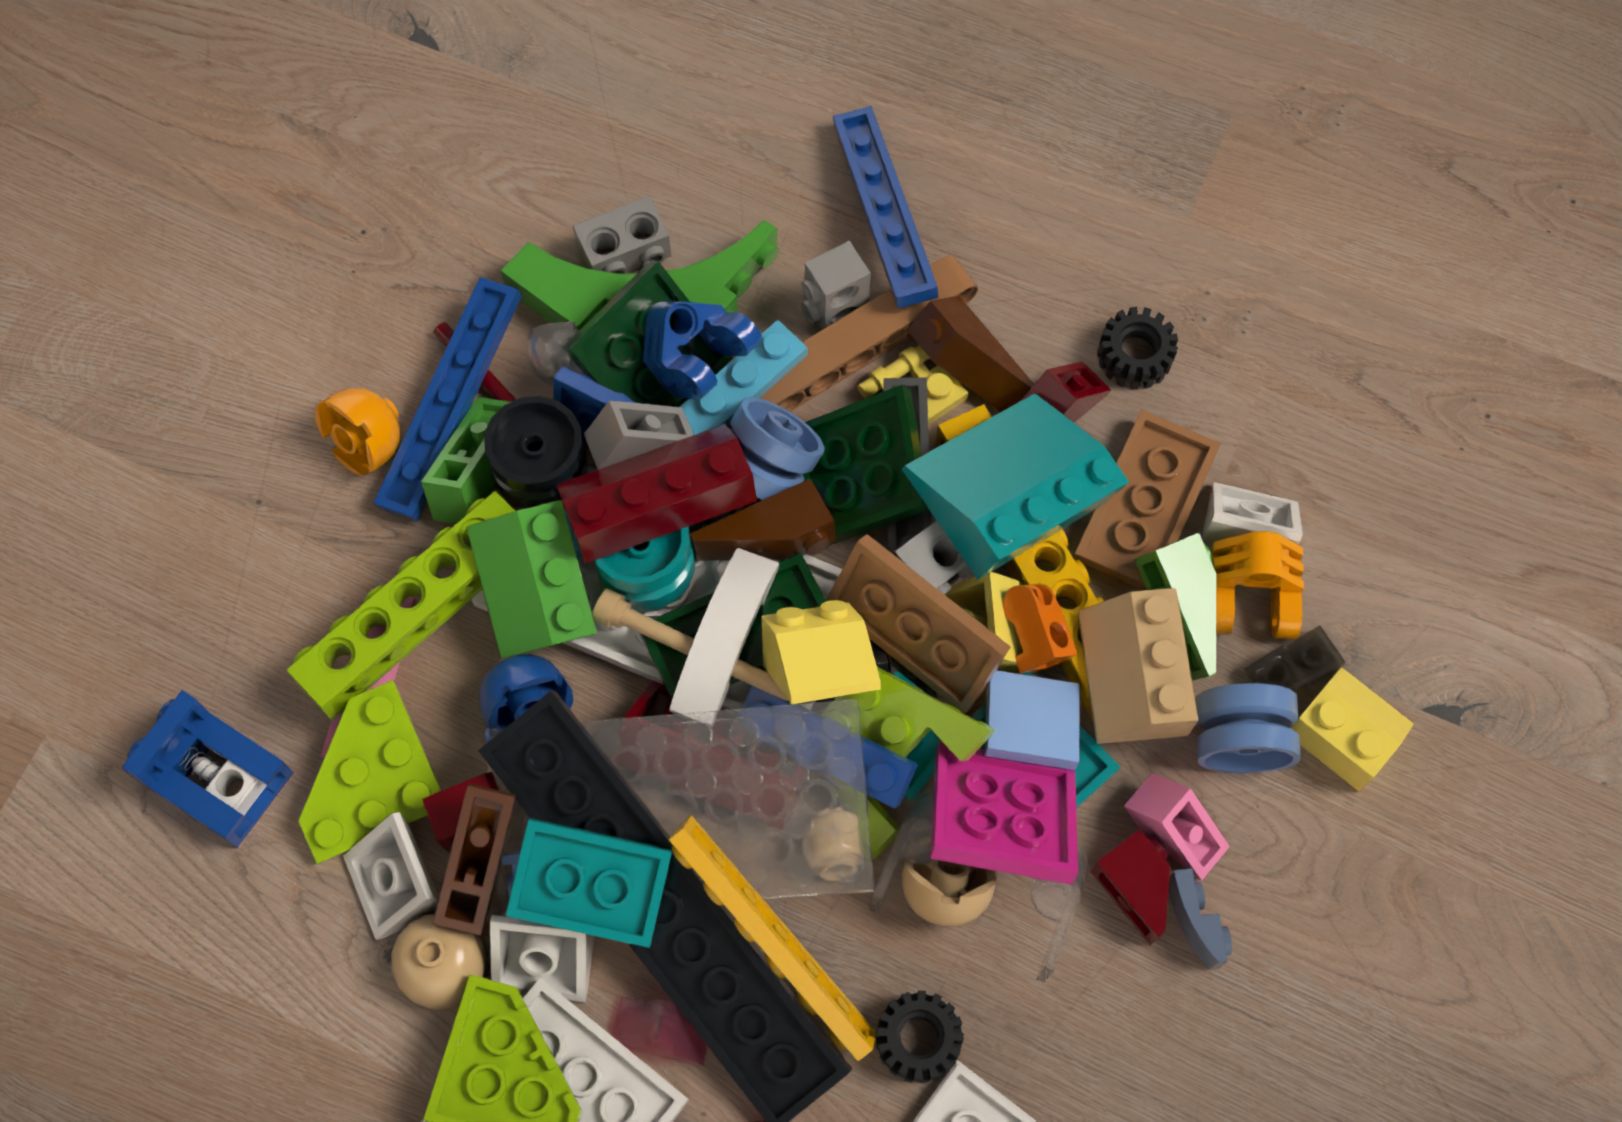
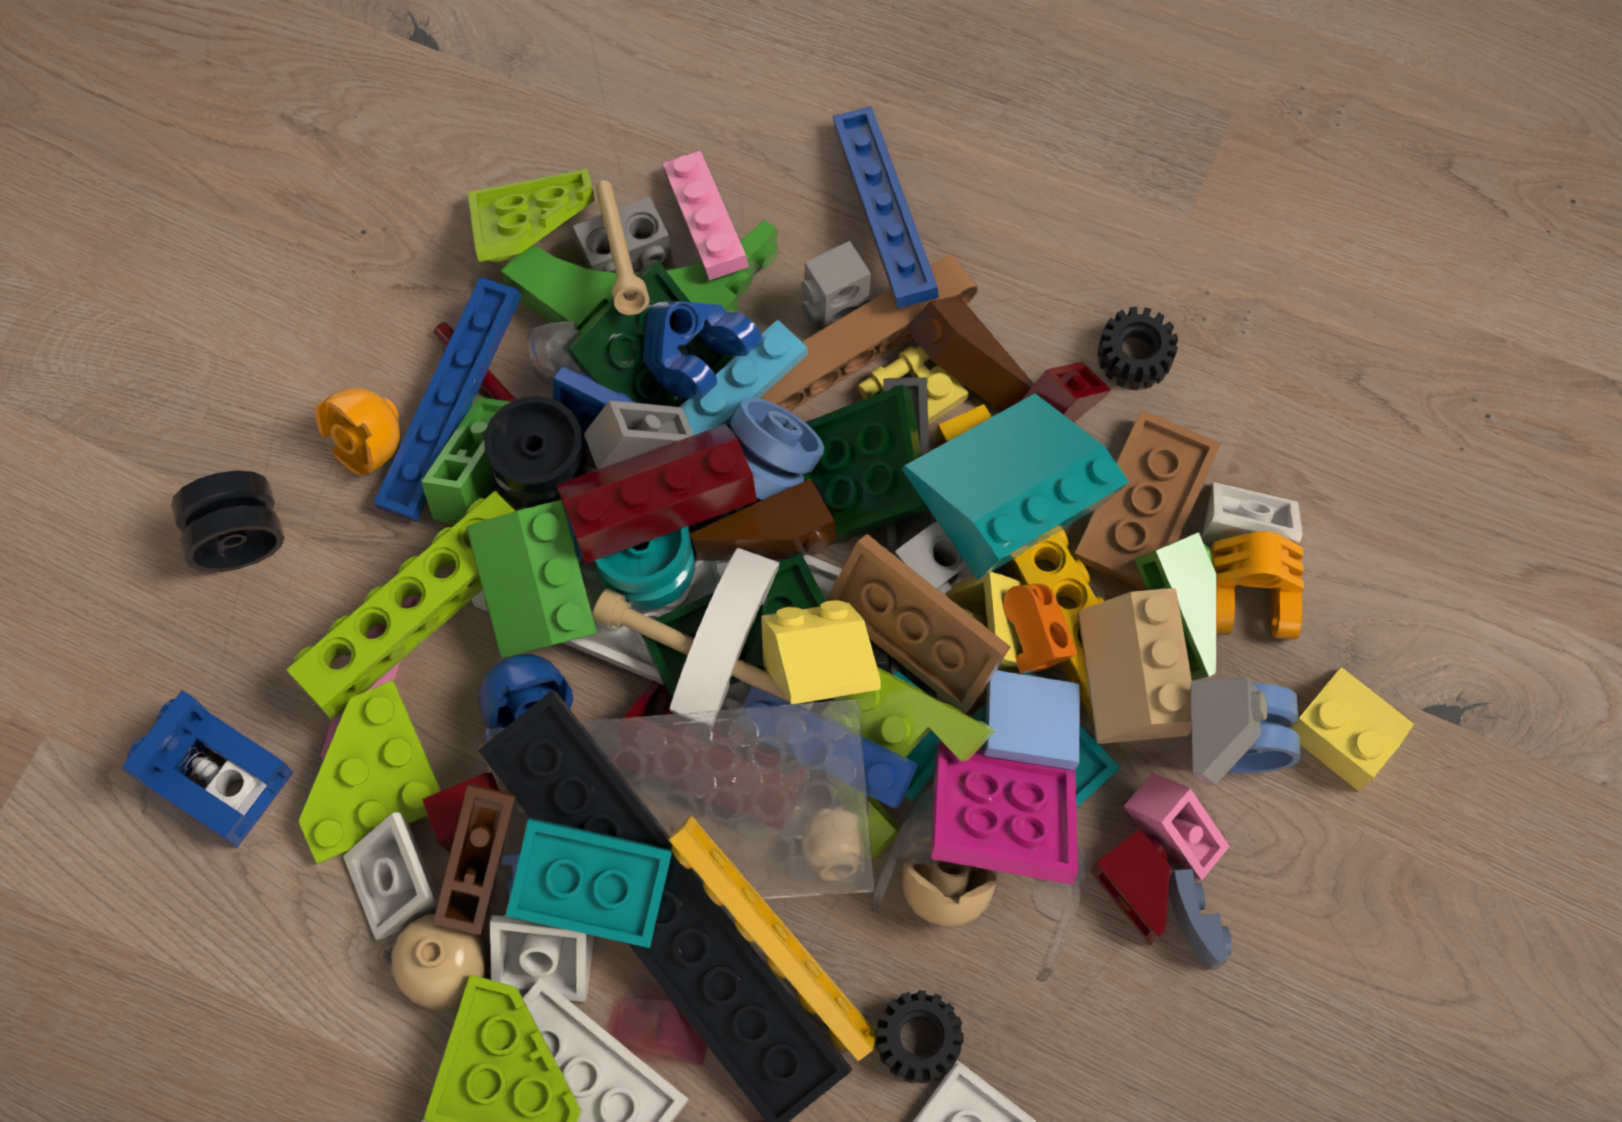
(227, 521): none -> black wheel
(521, 213): none -> lime plate
(629, 291): none -> tan piece
(705, 215): none -> bright pink plate
(1224, 724): none -> light grey slope
(1298, 663): clear smoke slope -> none

